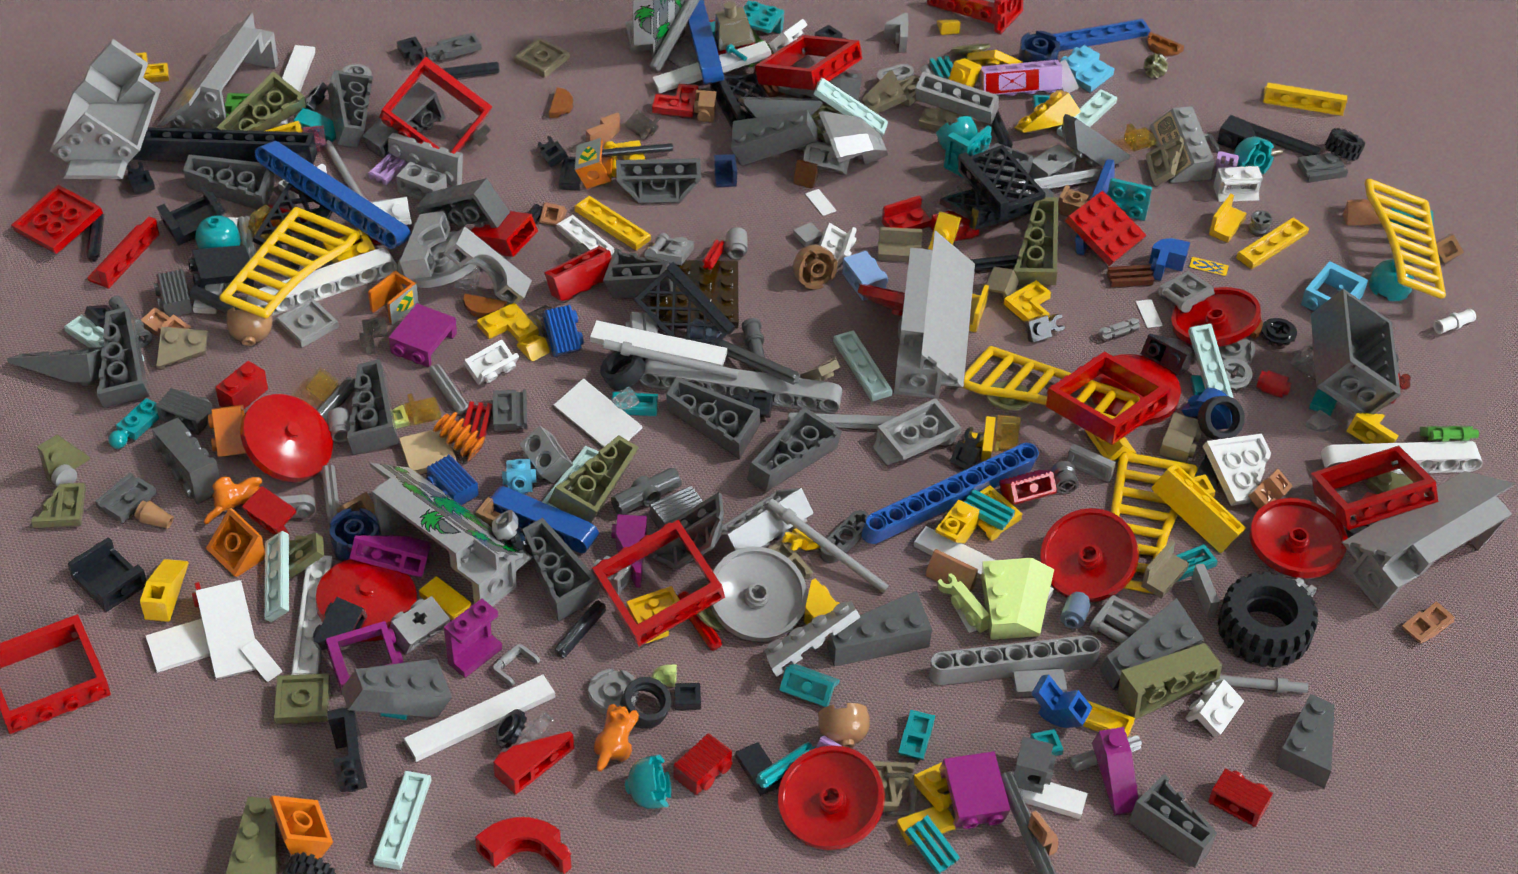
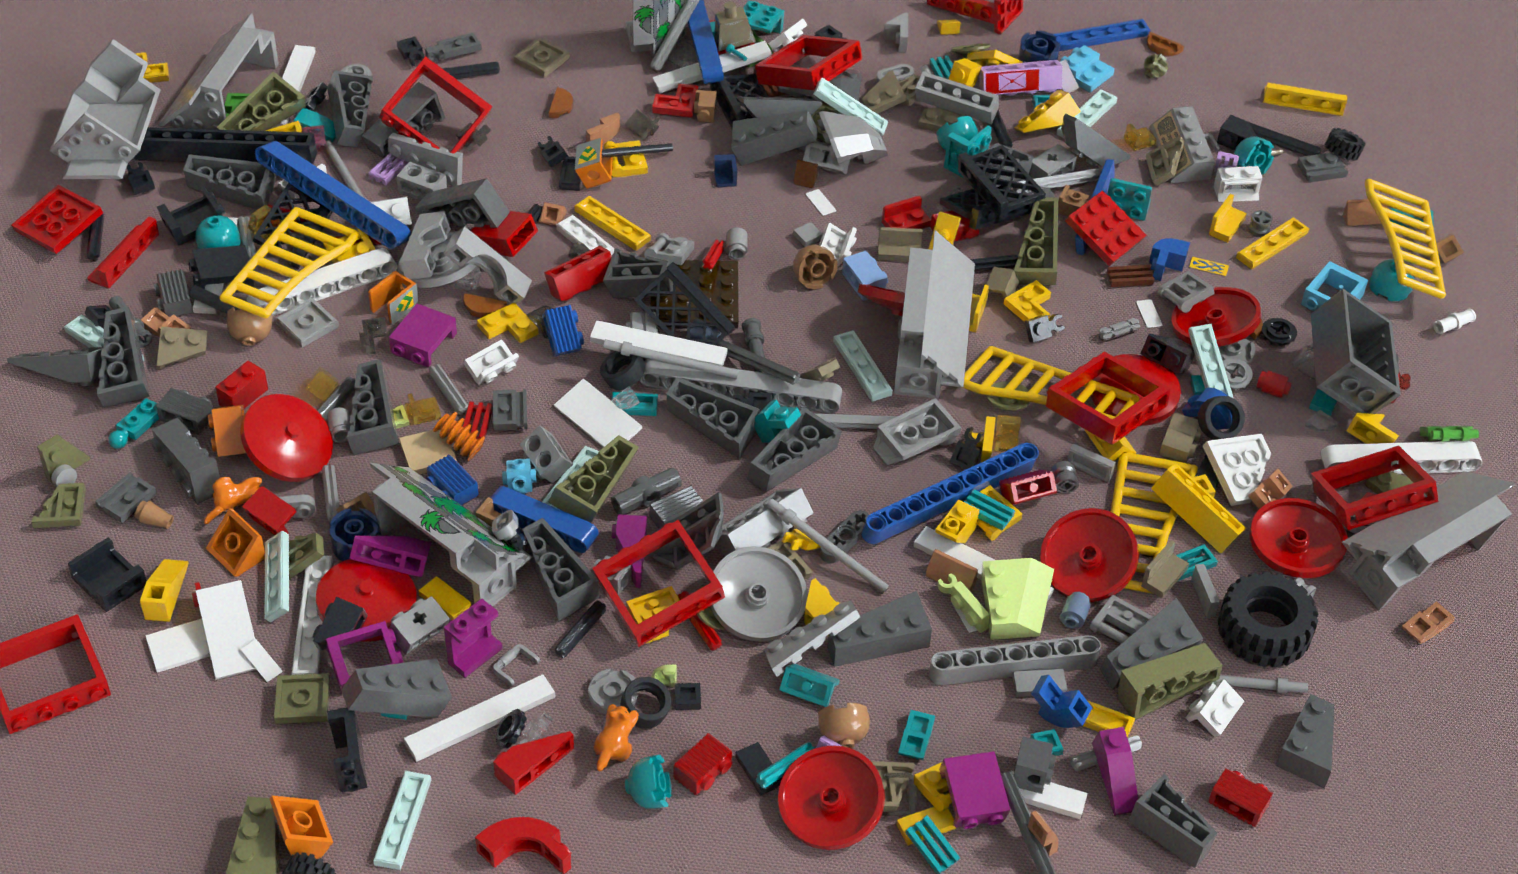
(534, 347): yellow slope -> none
(658, 179): dark grey wedge -> none
(774, 419): none -> teal brick

